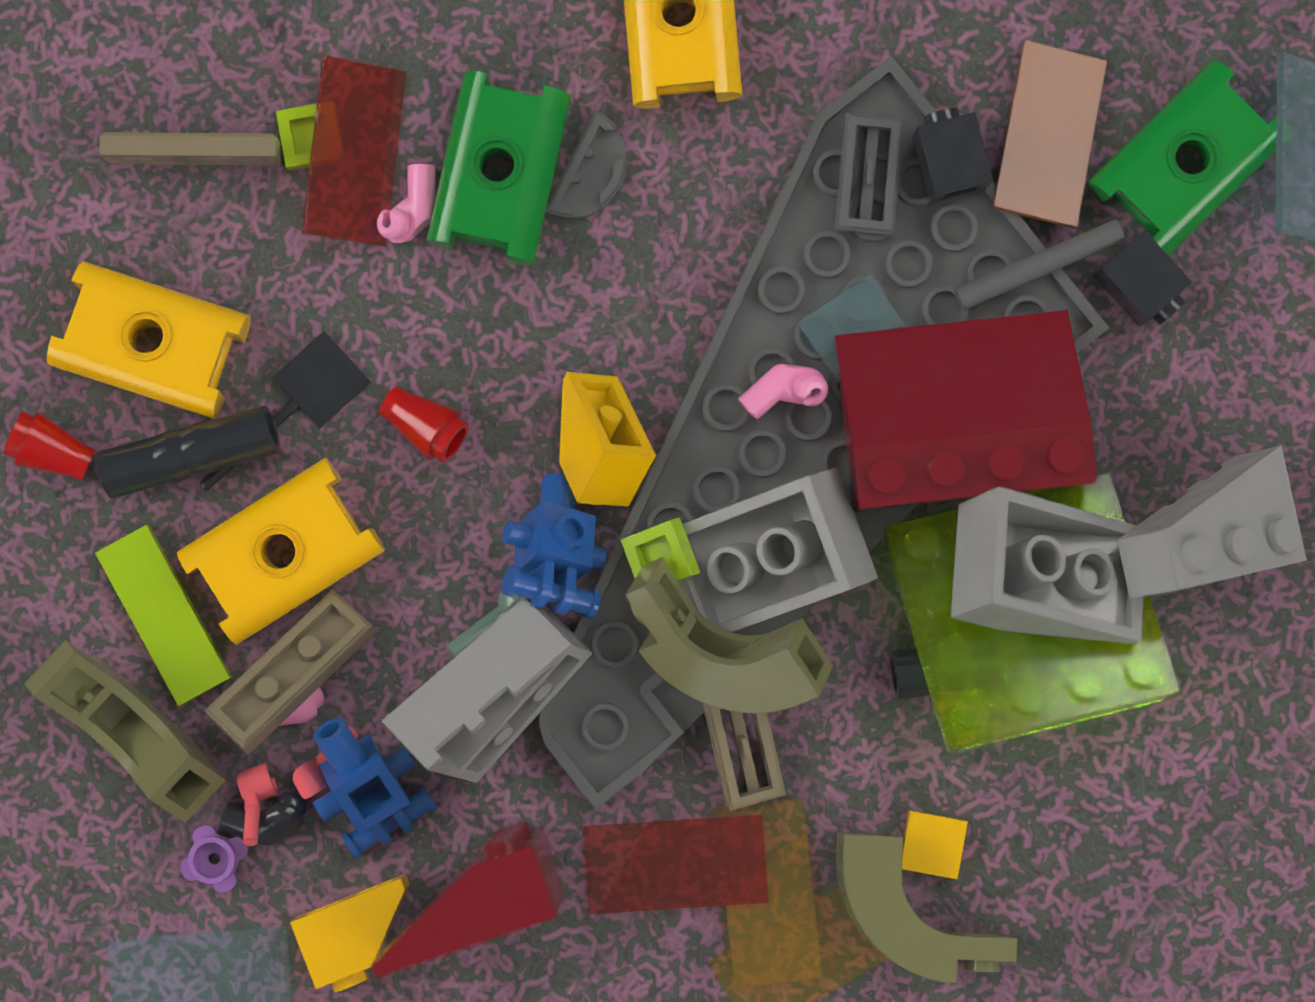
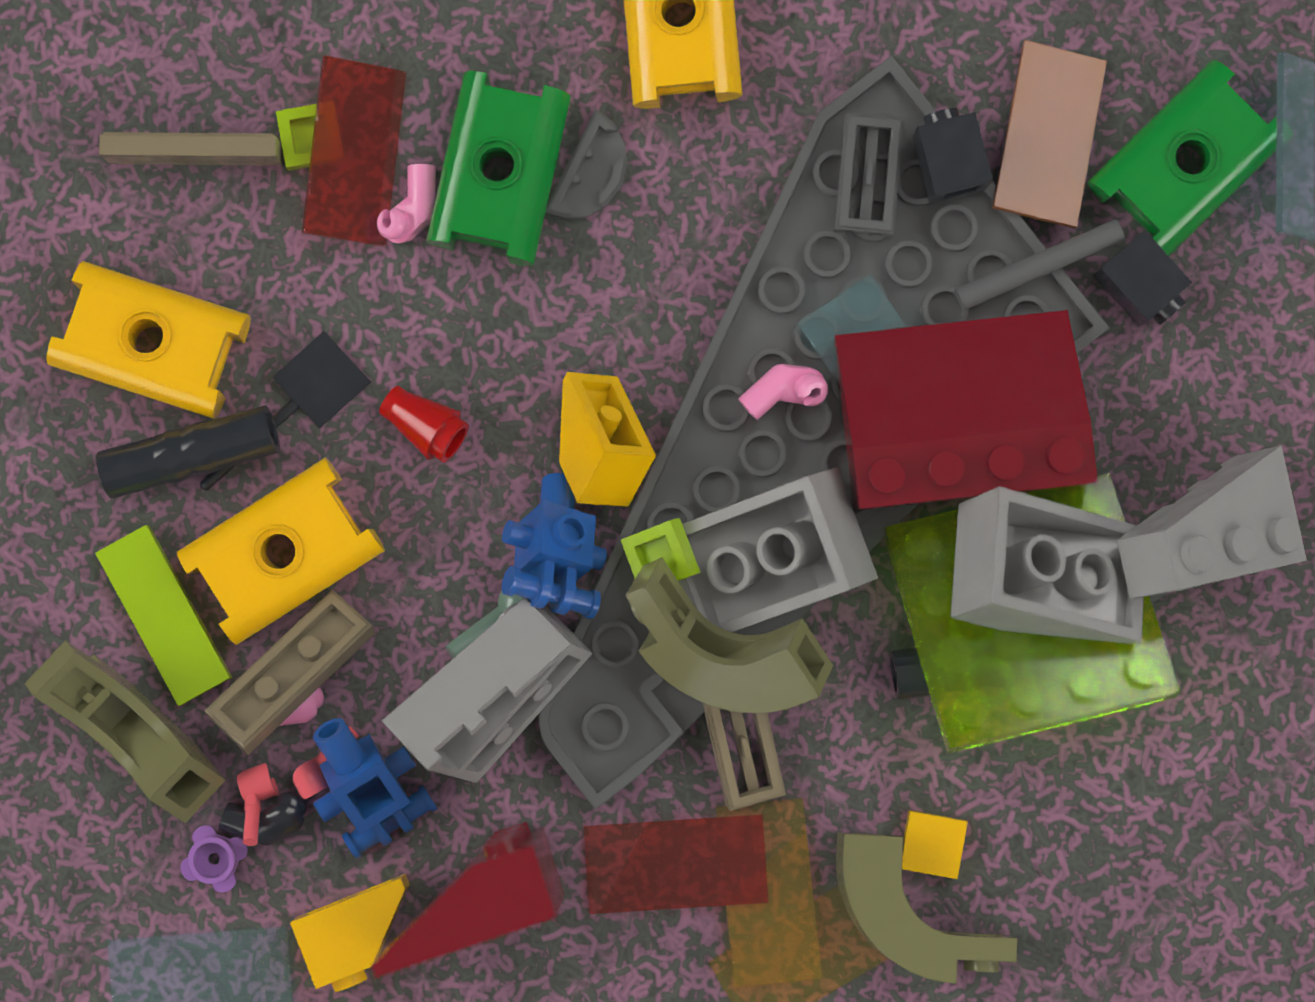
(47, 447): red cone -> none

